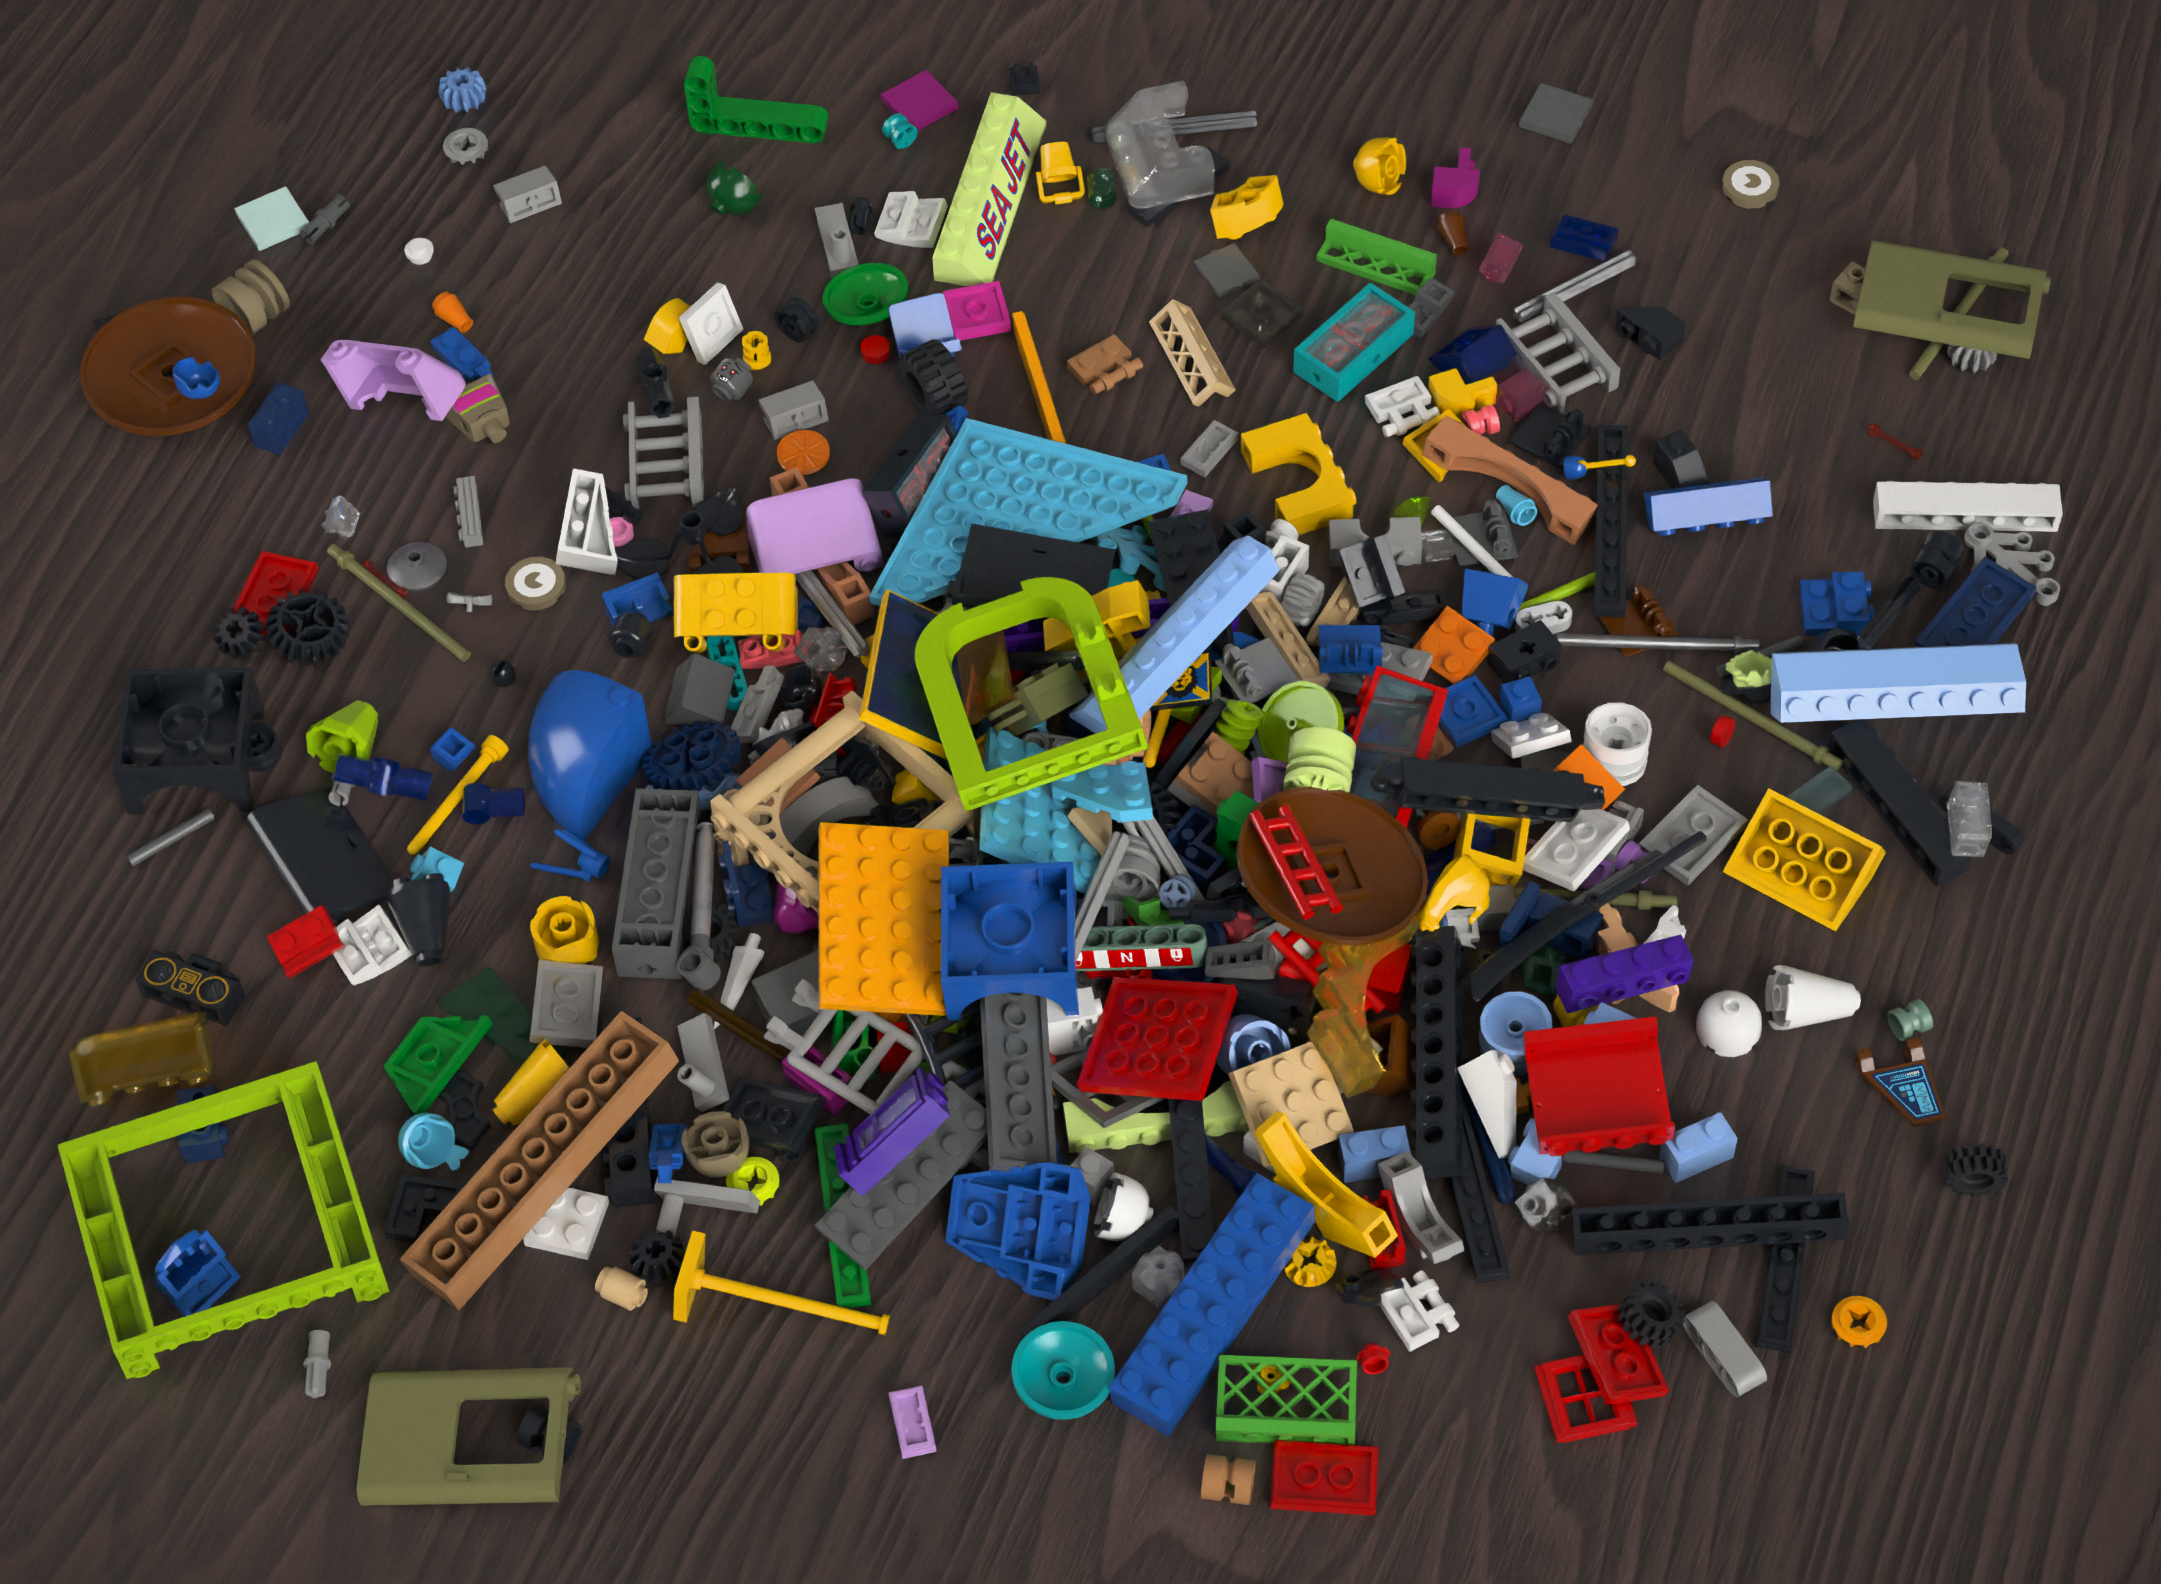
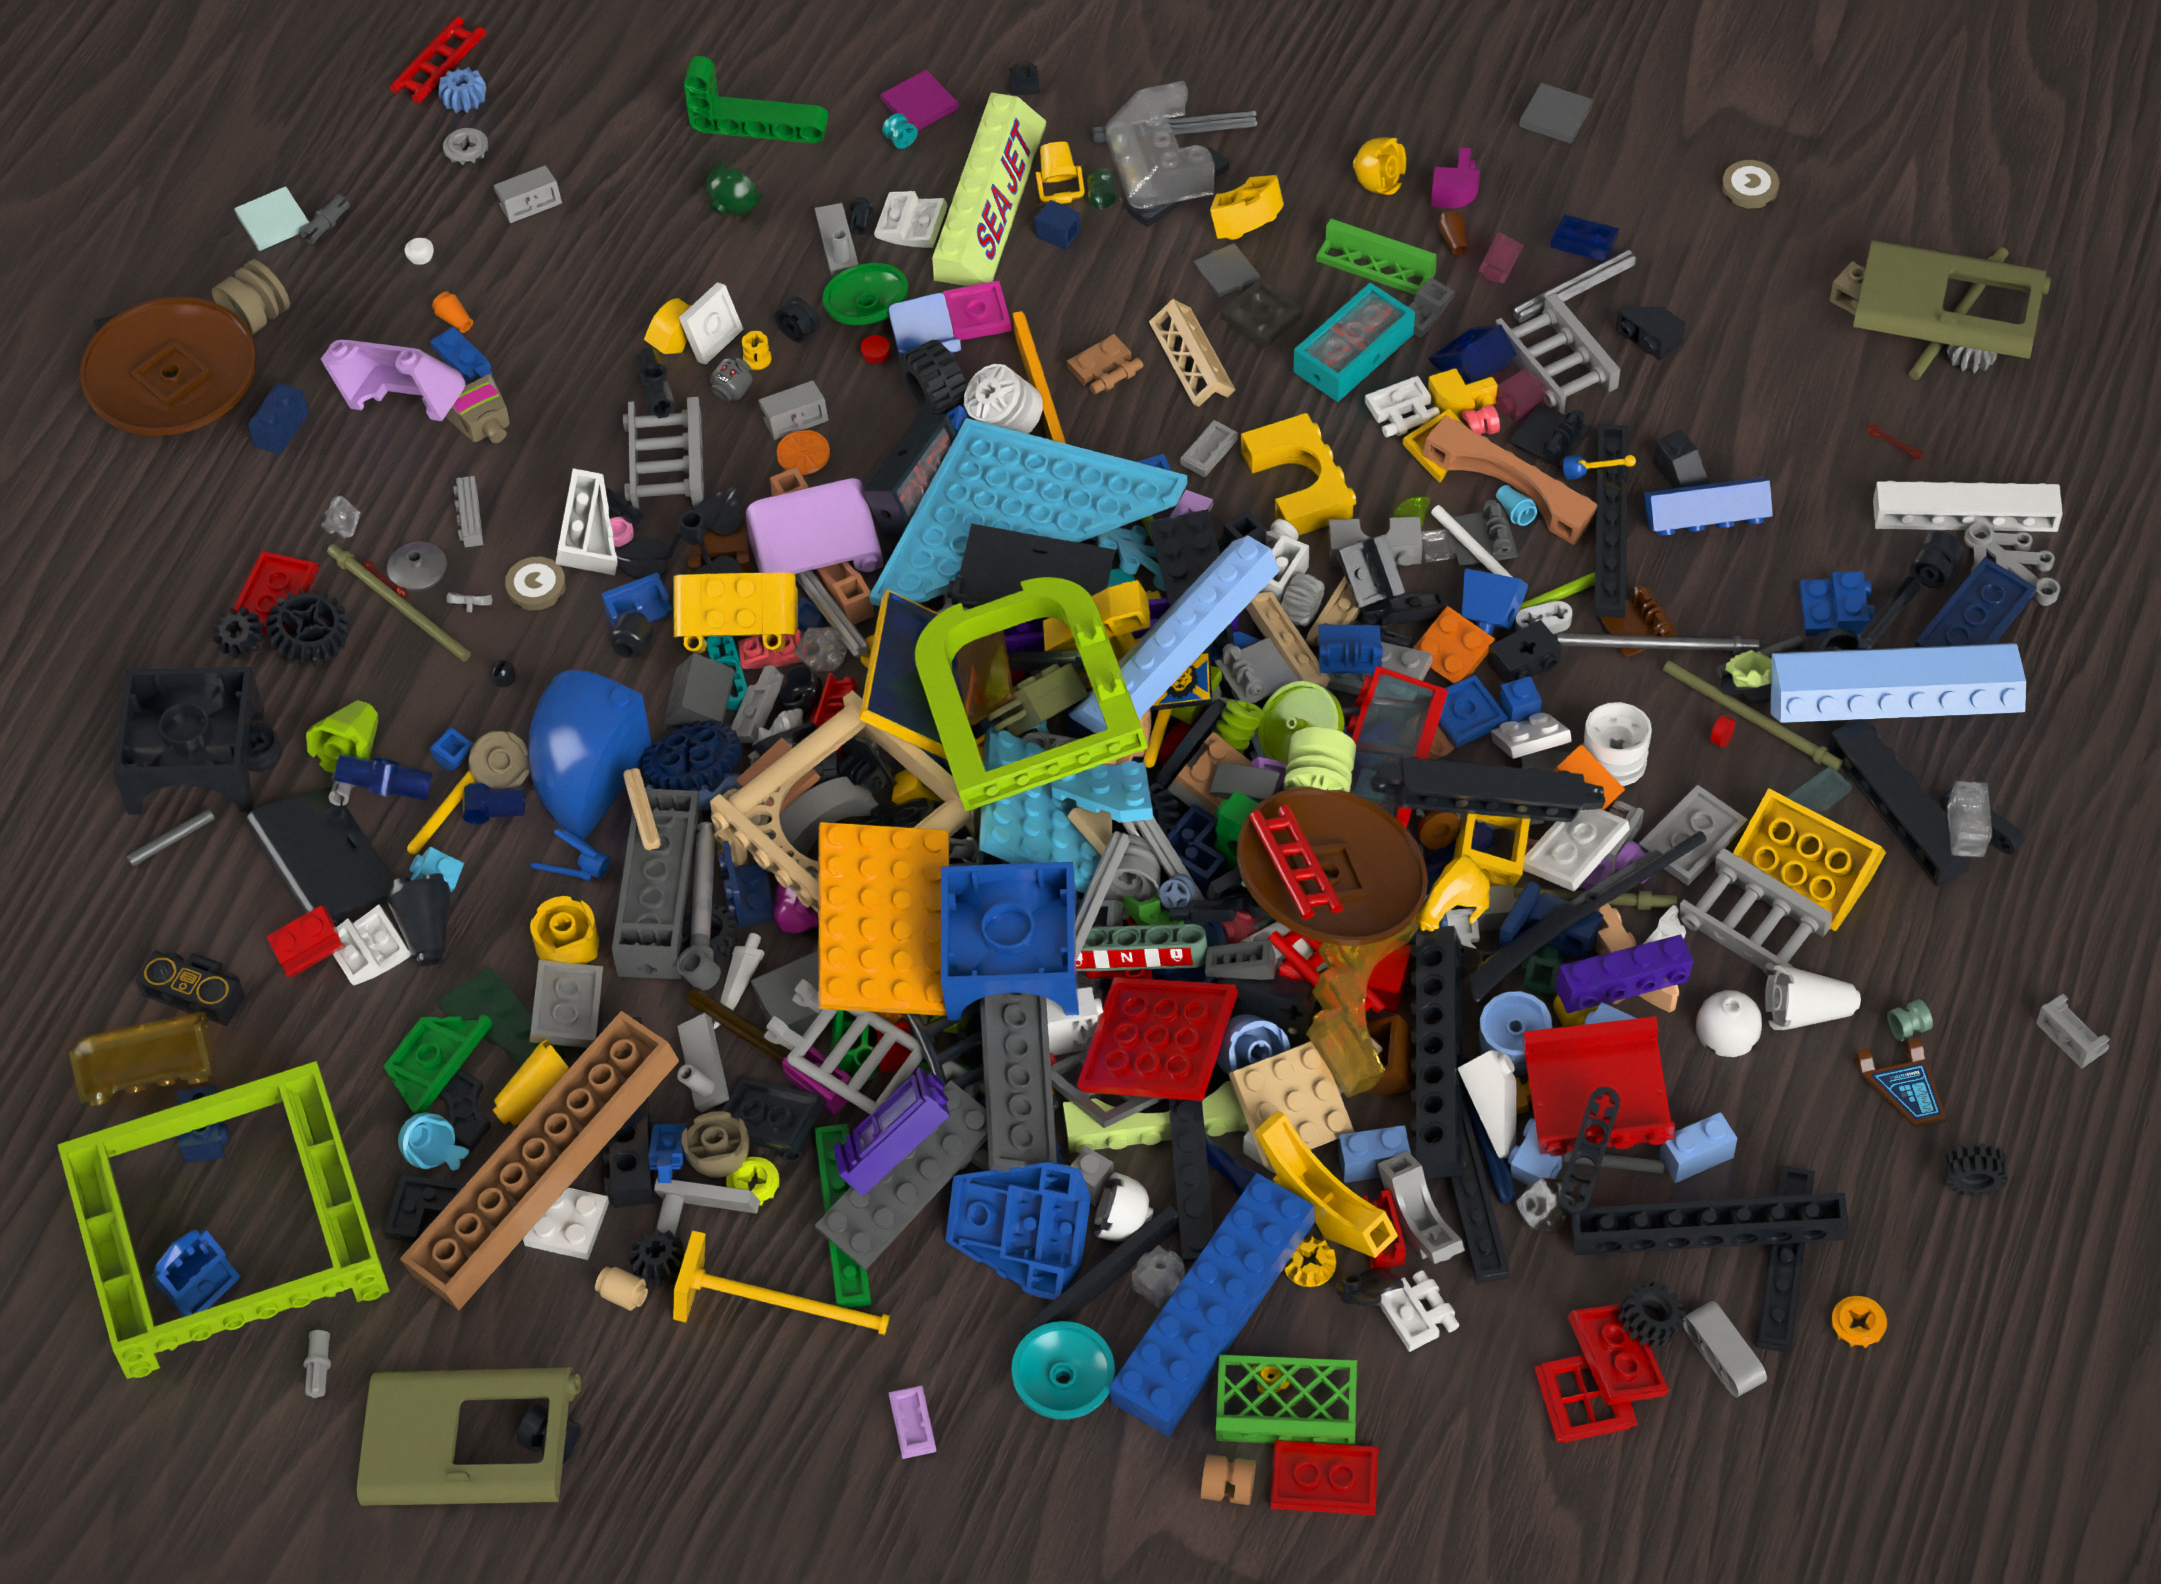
(195, 379): blue hair -> none
(438, 45): none -> red bar
(499, 760): none -> dark tan tile
(641, 809): none -> tan axle
(1003, 399): none -> white wheel
(1057, 224): none -> dark blue brick
(1248, 780): none -> dark grey slope
(1373, 1358): red plate -> none
(1589, 1150): none -> black beam
(1757, 886): none -> light grey fence
(2071, 1032): none -> light grey hinge

